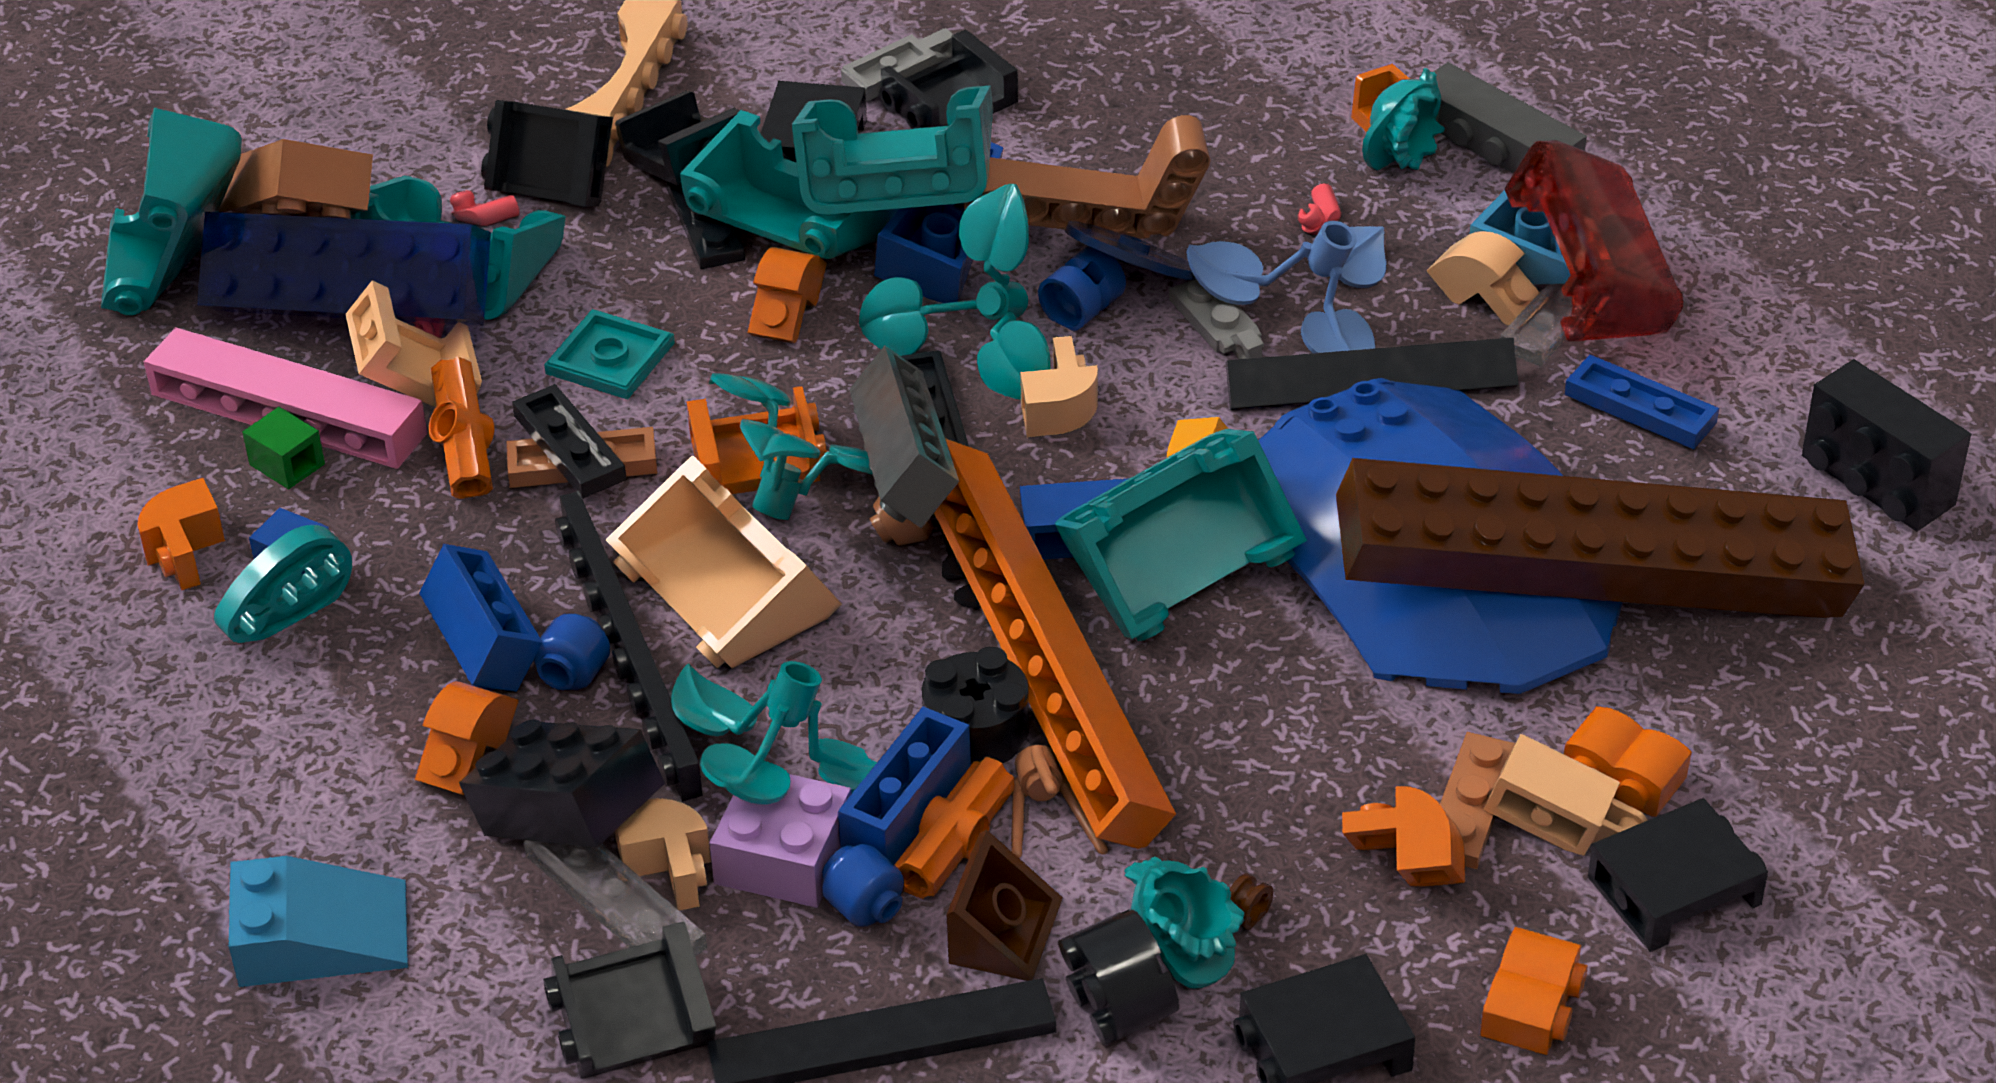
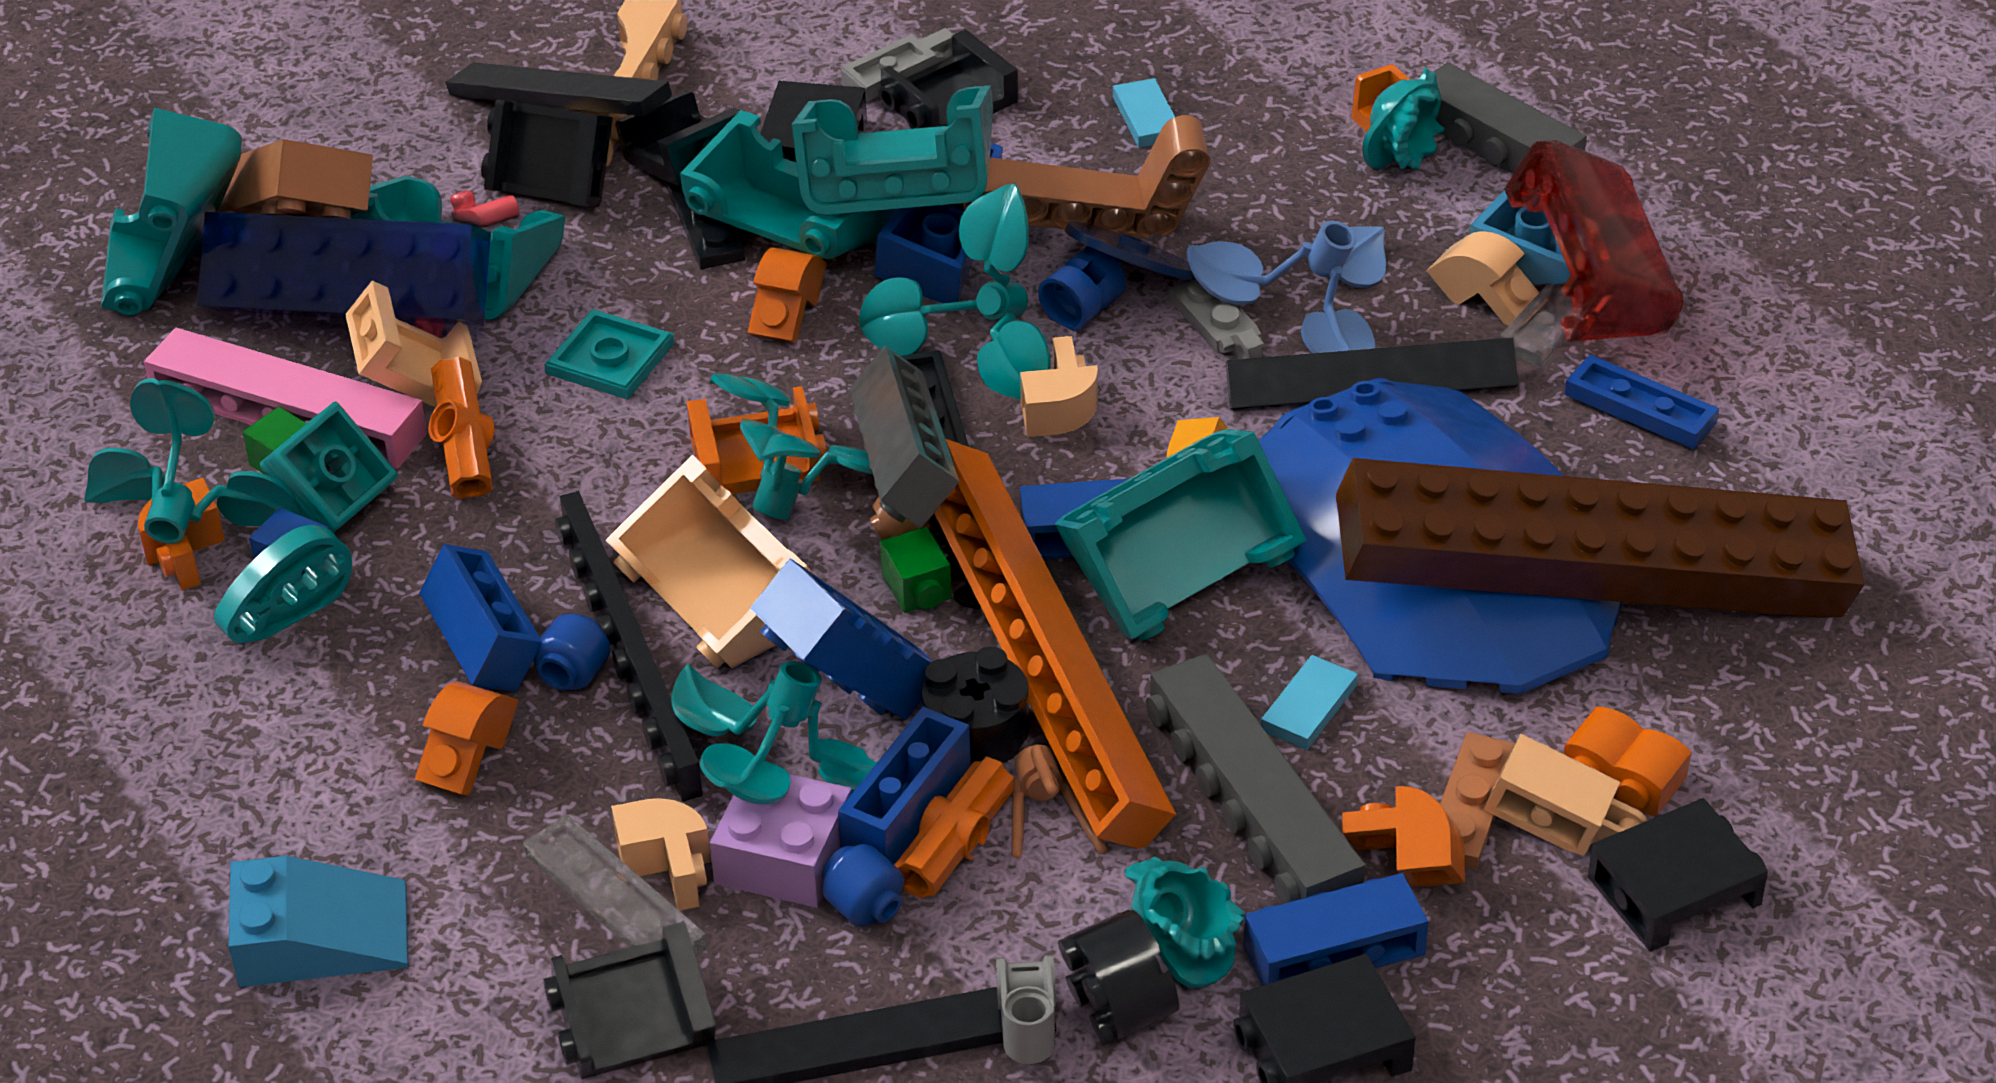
(127, 475): none -> teal plant
(356, 463): none -> teal brick
(532, 467): nougat plate -> none
(560, 89): none -> black tile
(562, 782): black brick -> none
(569, 441): black plate -> none
(842, 640): none -> blue wedge
(916, 570): none -> green brick
(1000, 913): reddish brown slope -> none
(1027, 1008): none -> light grey piece
(1143, 109): none -> medium azure tile
(1251, 781): none -> dark grey brick
(1251, 898): reddish brown bush -> none
(1309, 702): none -> medium azure tile
(1323, 210): coral arm -> none
(1334, 926): none -> blue brick
(1532, 991): orange brick -> none
(1885, 445): black brick -> none

